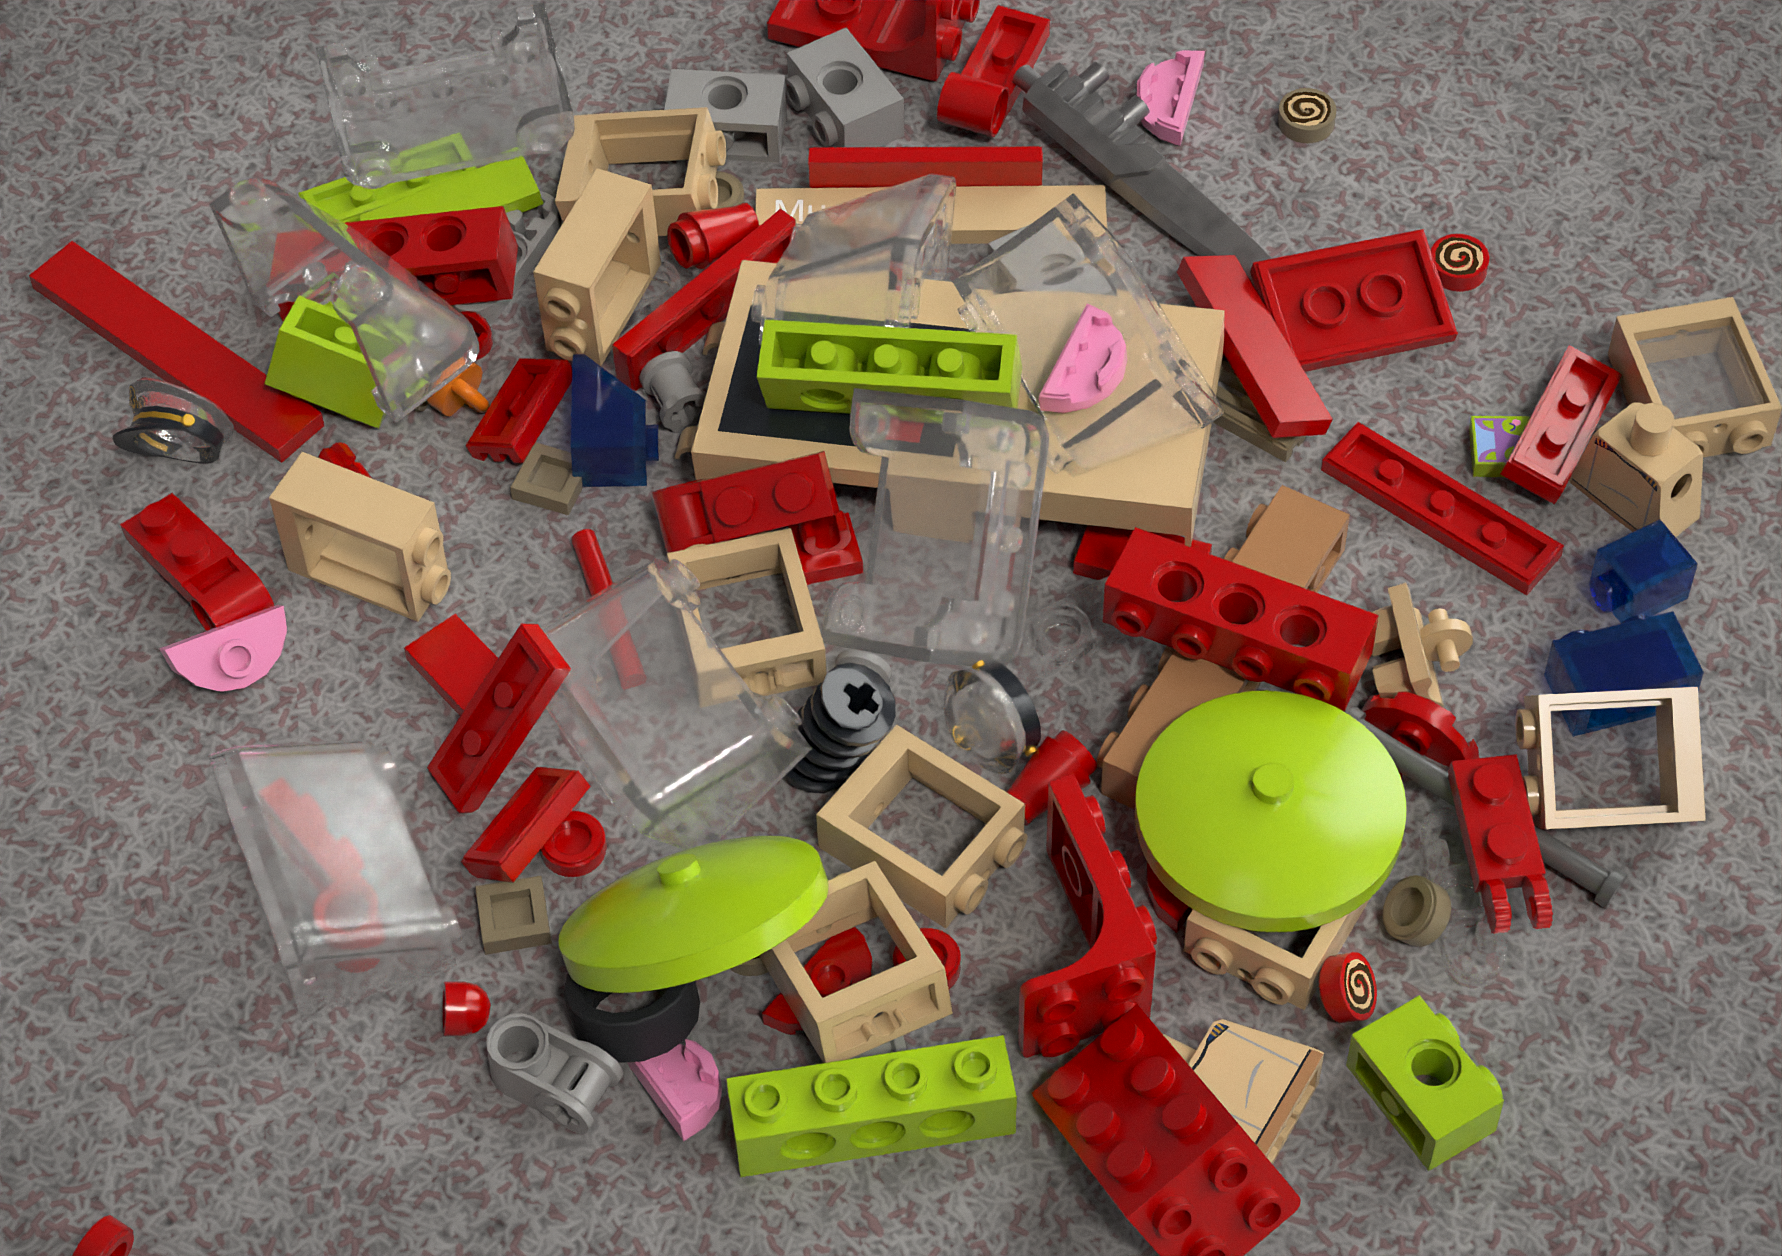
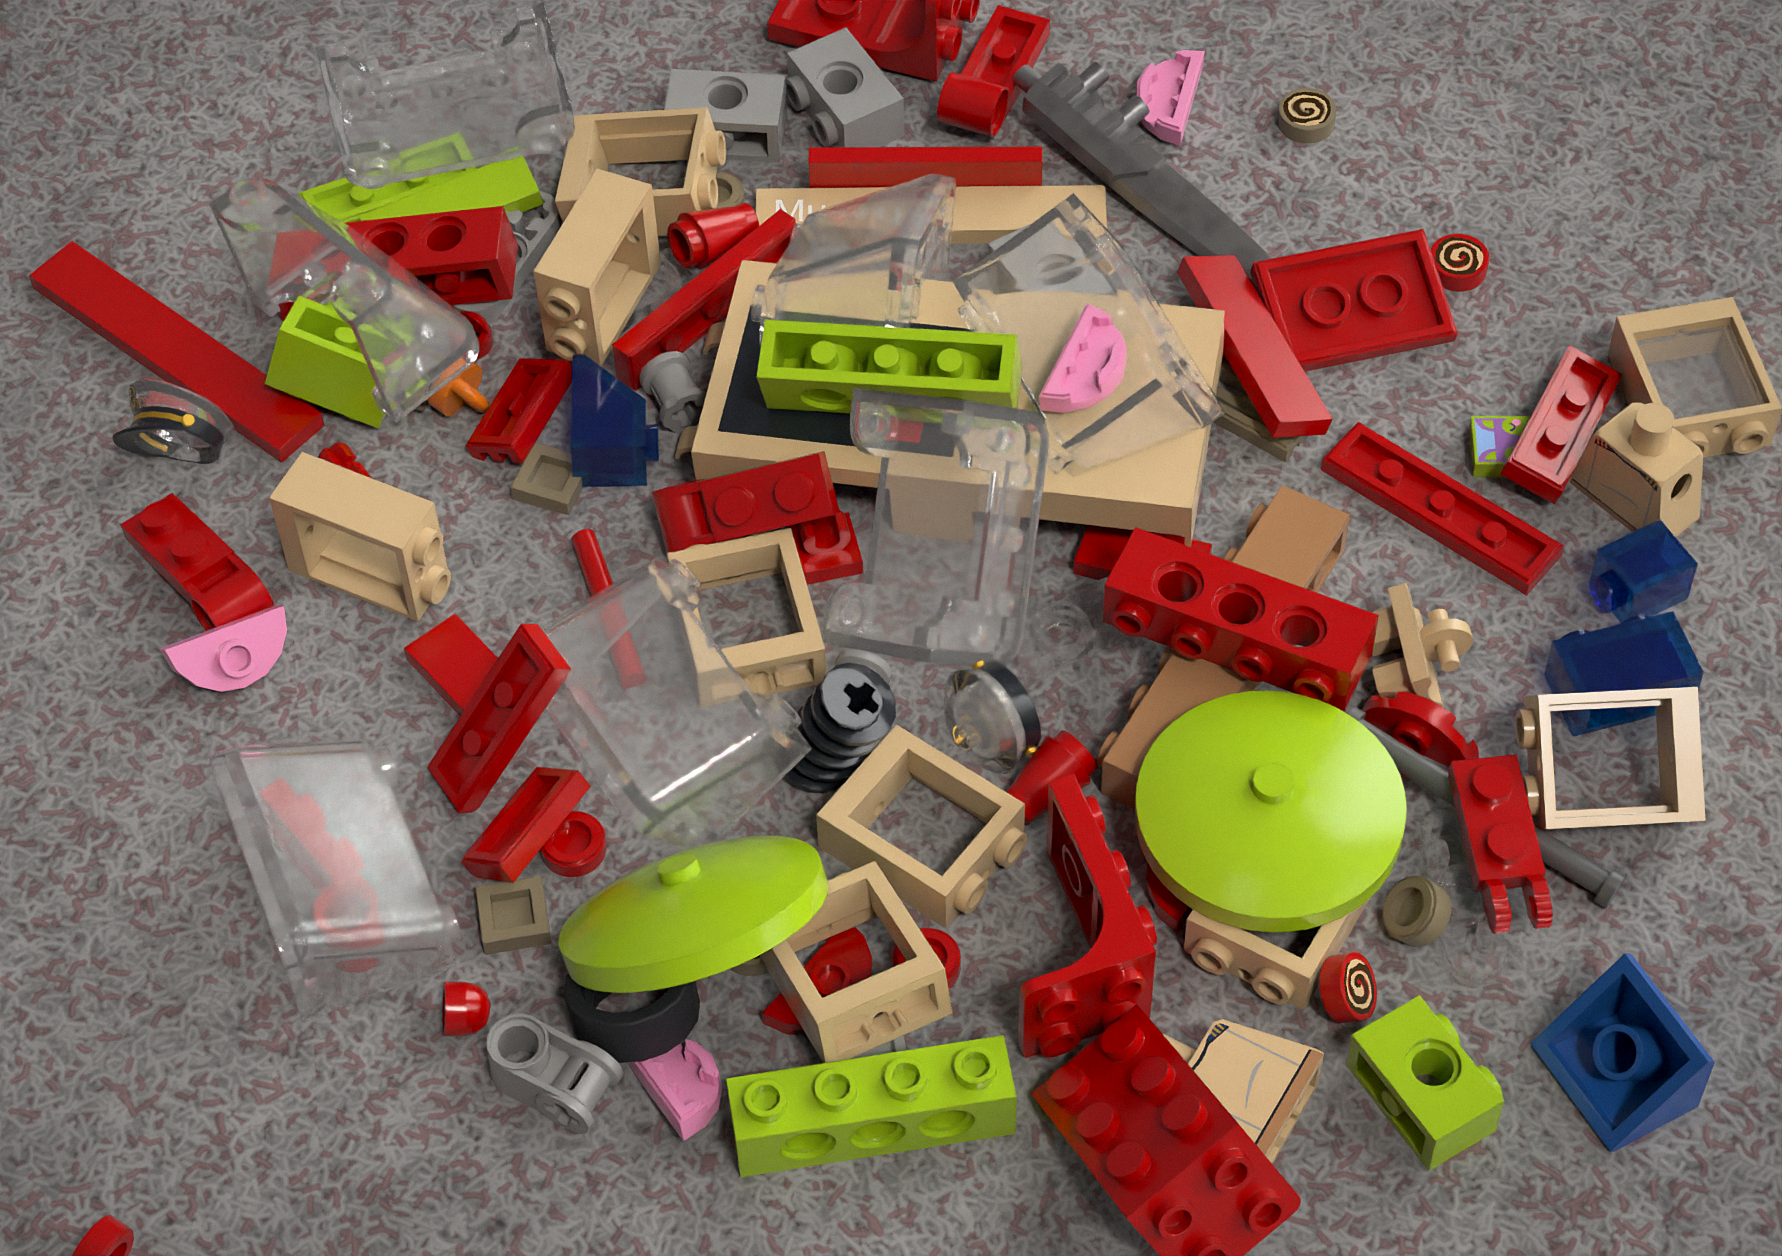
(1625, 1056): none -> blue slope

